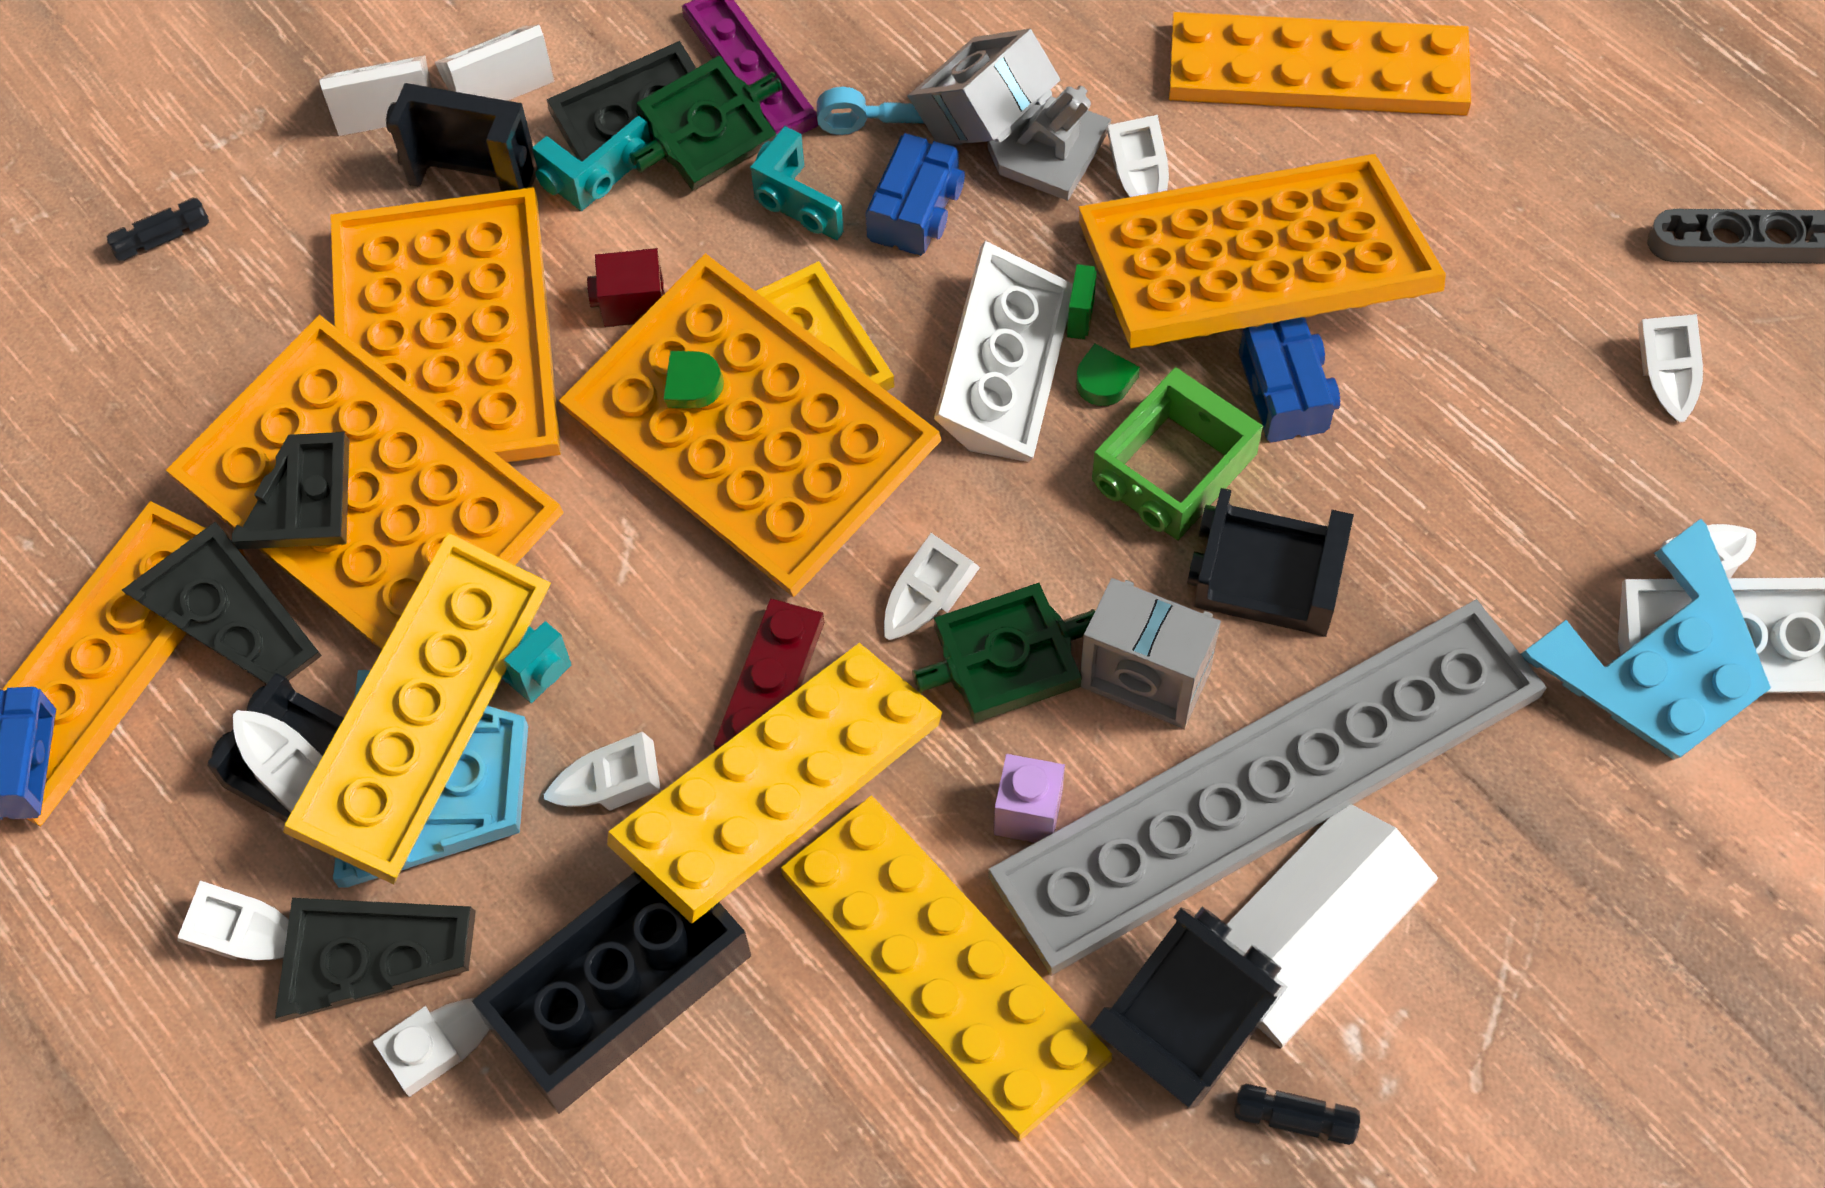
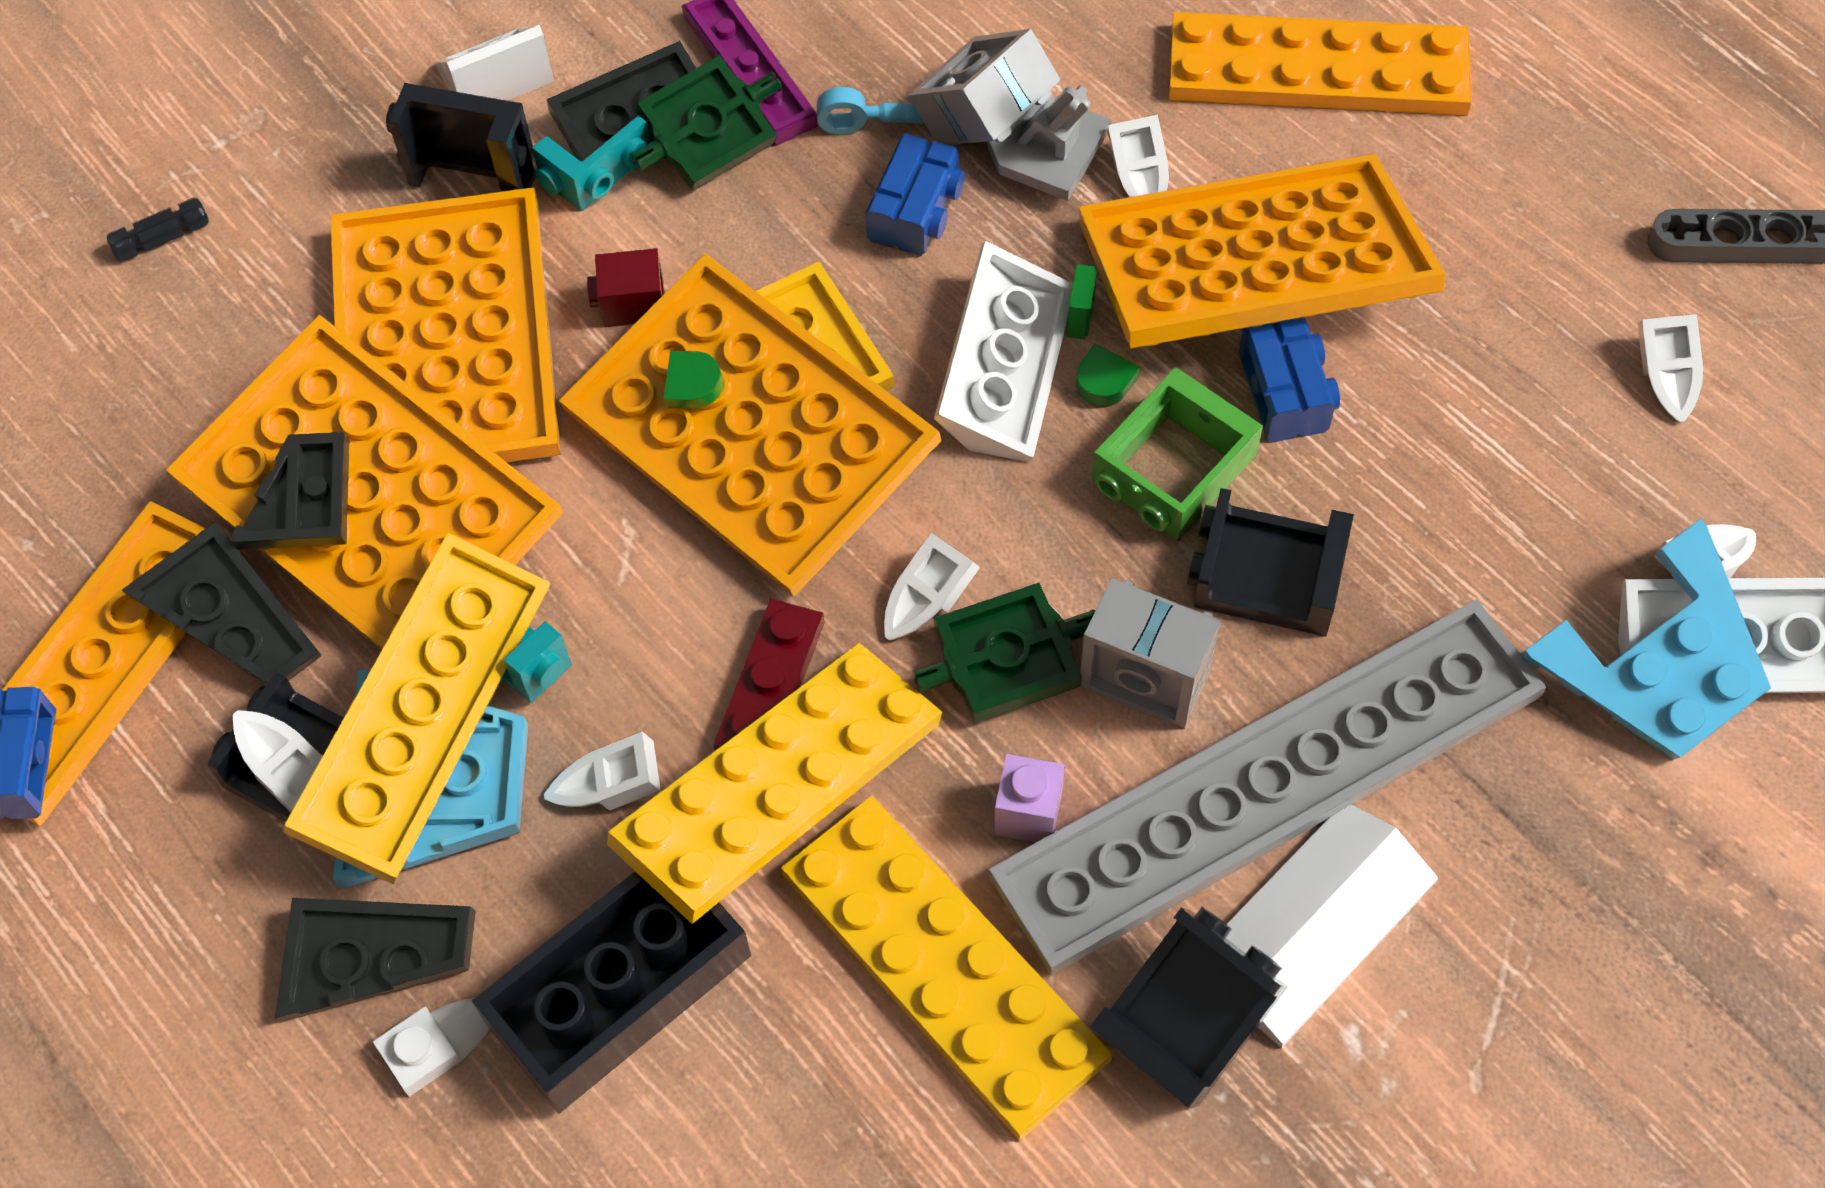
(234, 925): white plate -> none
(363, 95): white slope -> none
(778, 191): teal bracket -> none
(1297, 1114): black axle -> none

